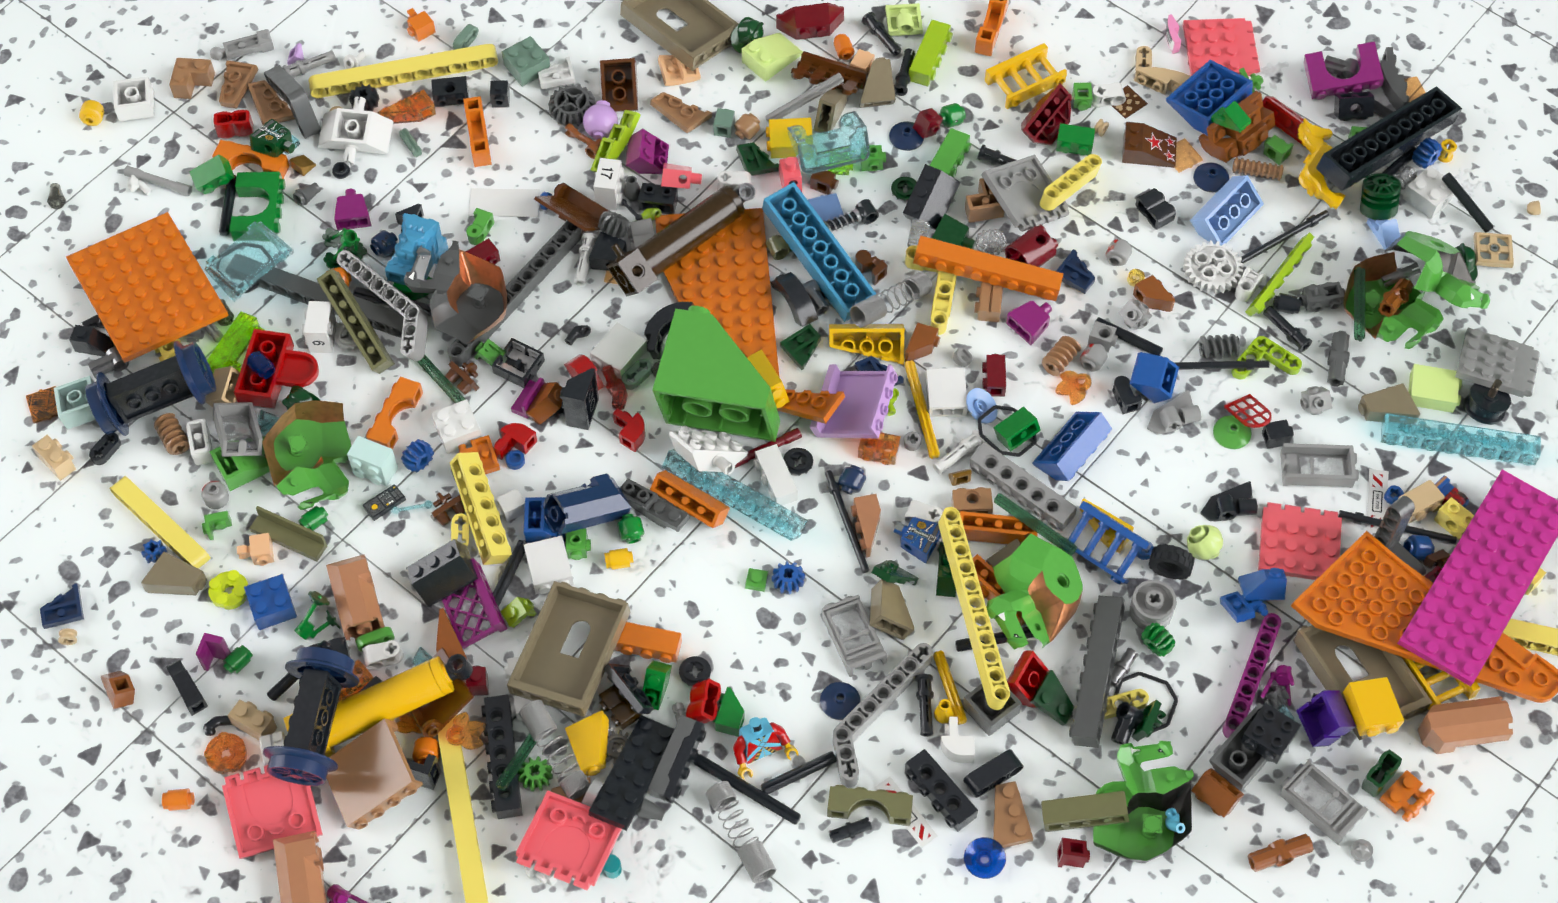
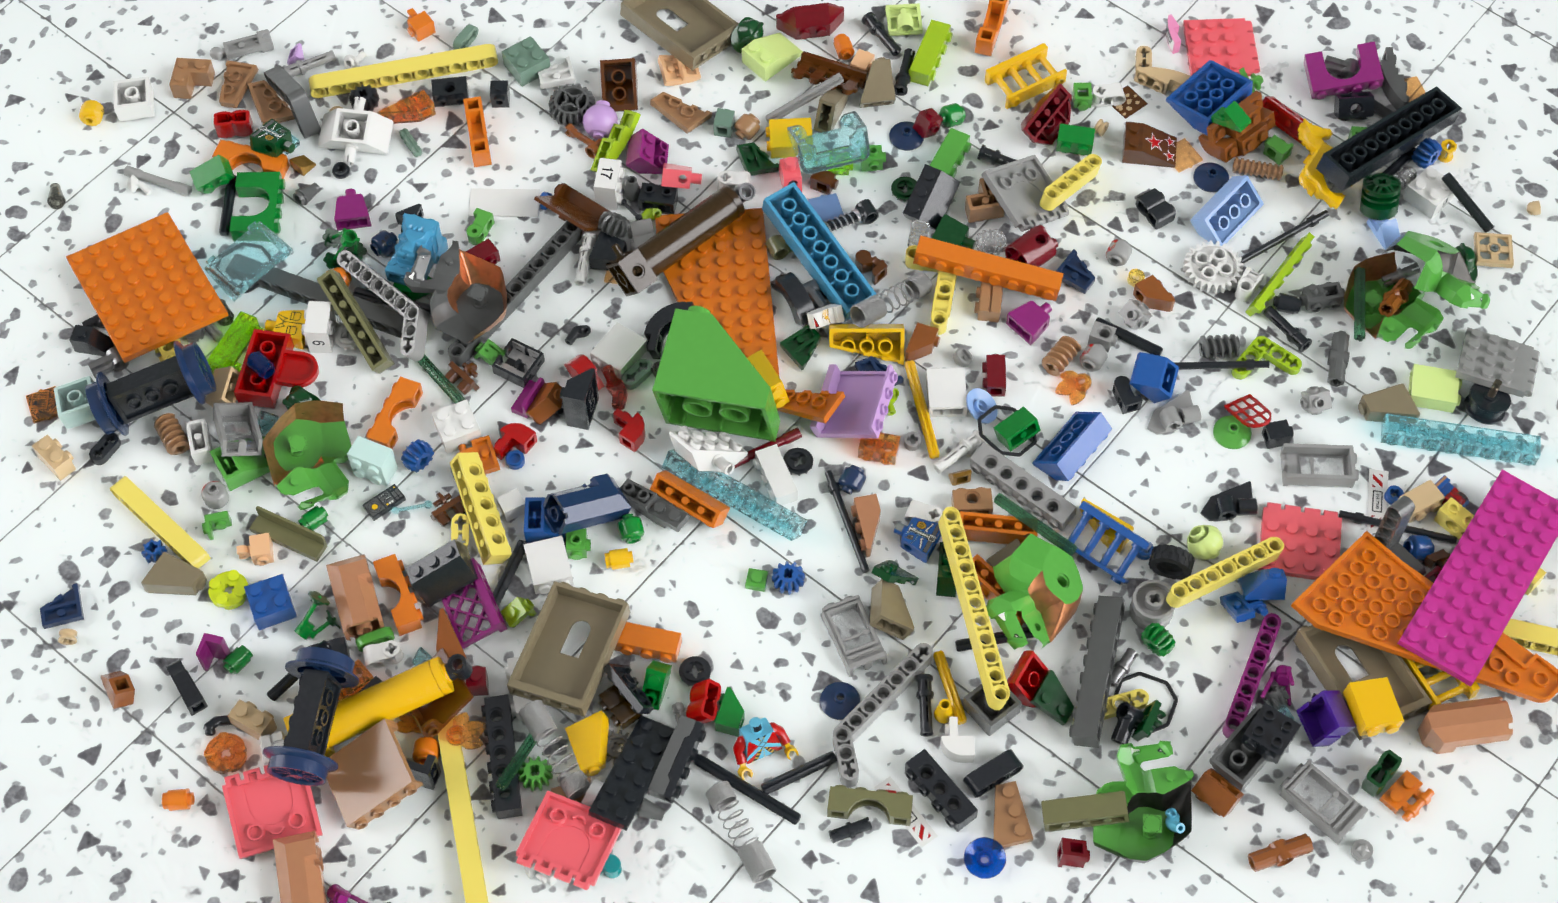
(291, 323): none -> yellow torso
(405, 614): none -> orange arch
(825, 316): none -> white leg
(1219, 578): none -> light yellow beam

